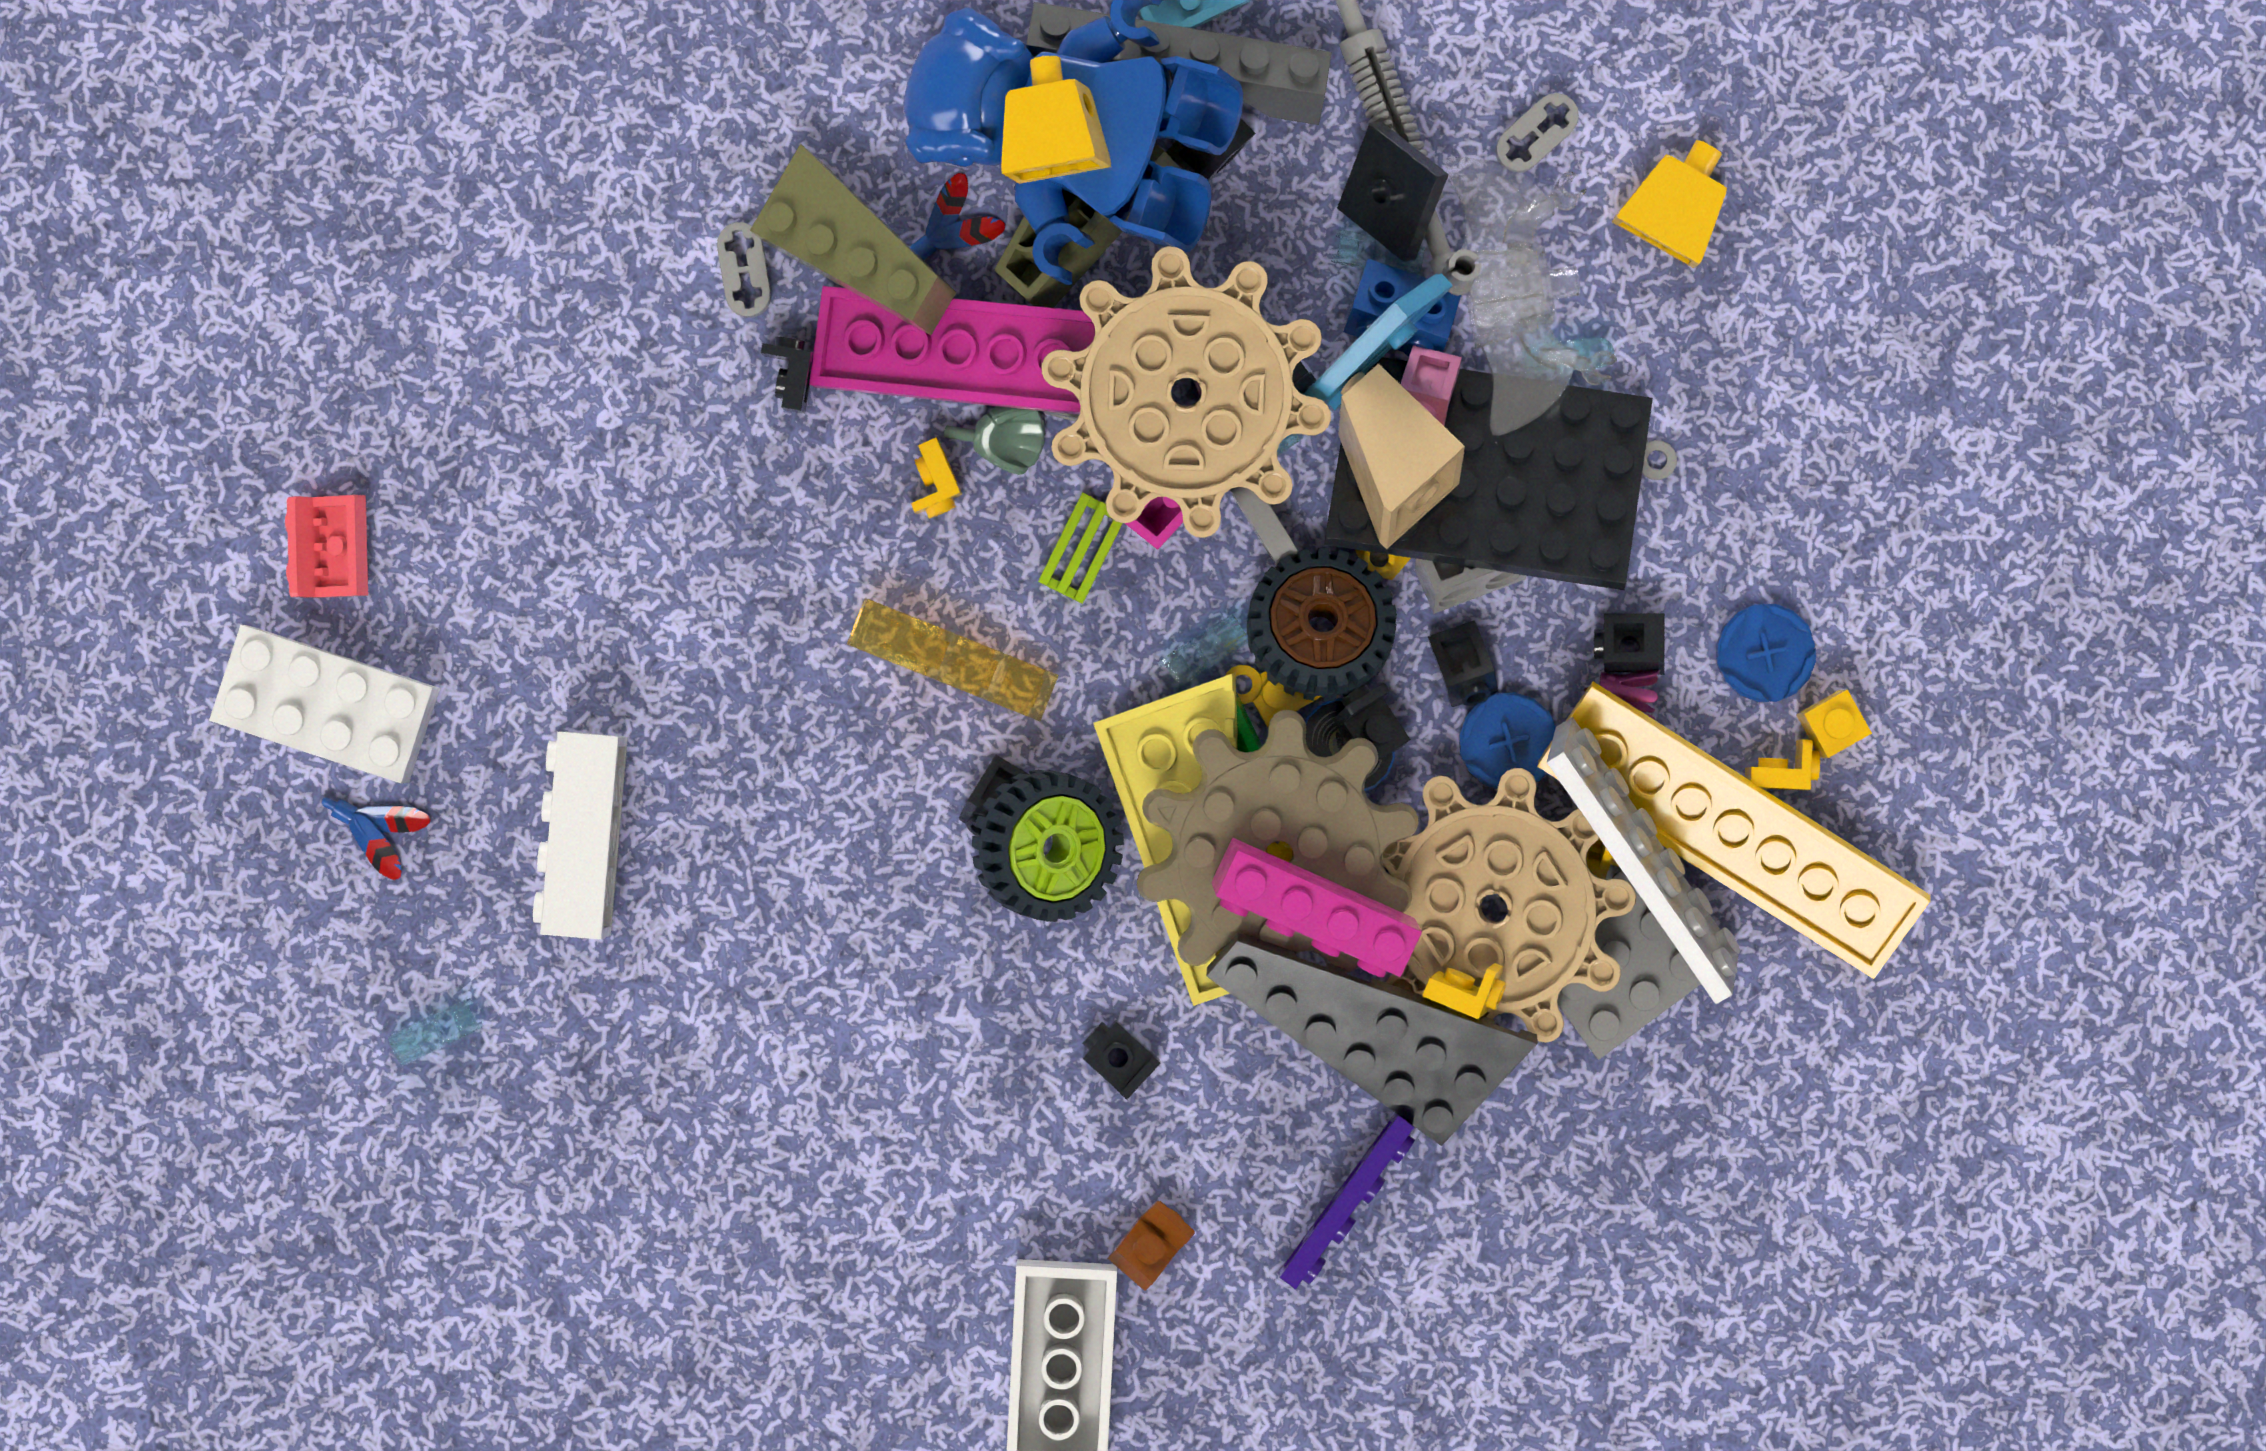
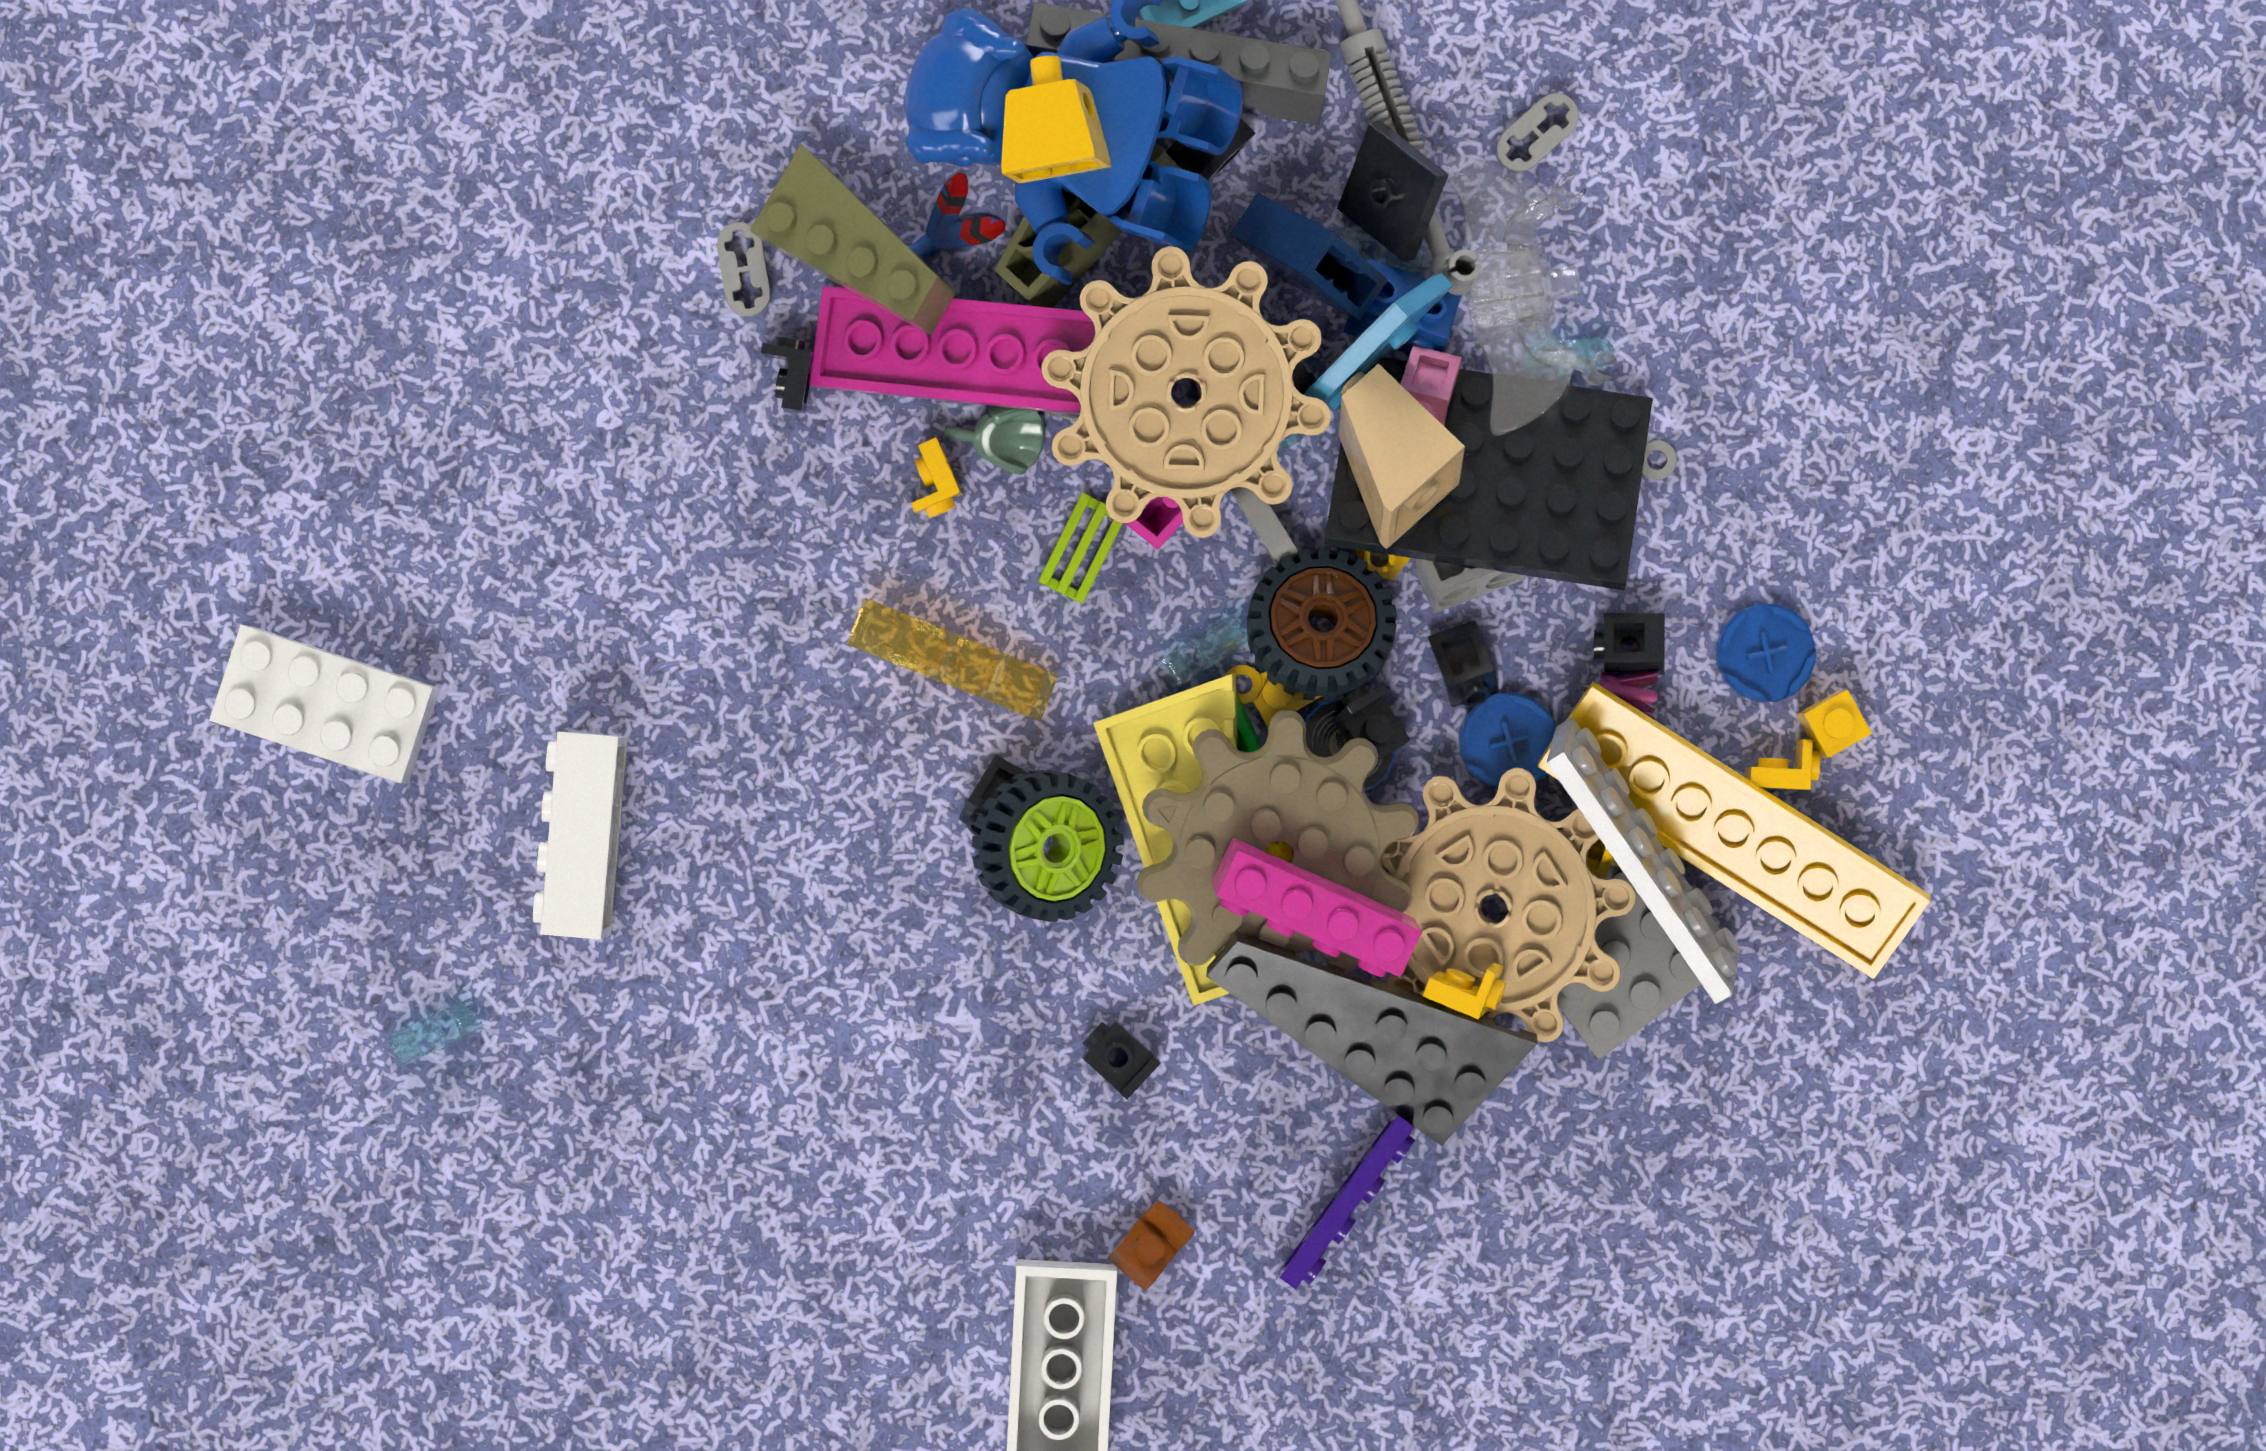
(327, 546): coral bracket -> none
(368, 827): piece -> none
(1309, 256): none -> dark blue brick
(1677, 205): yellow torso -> none

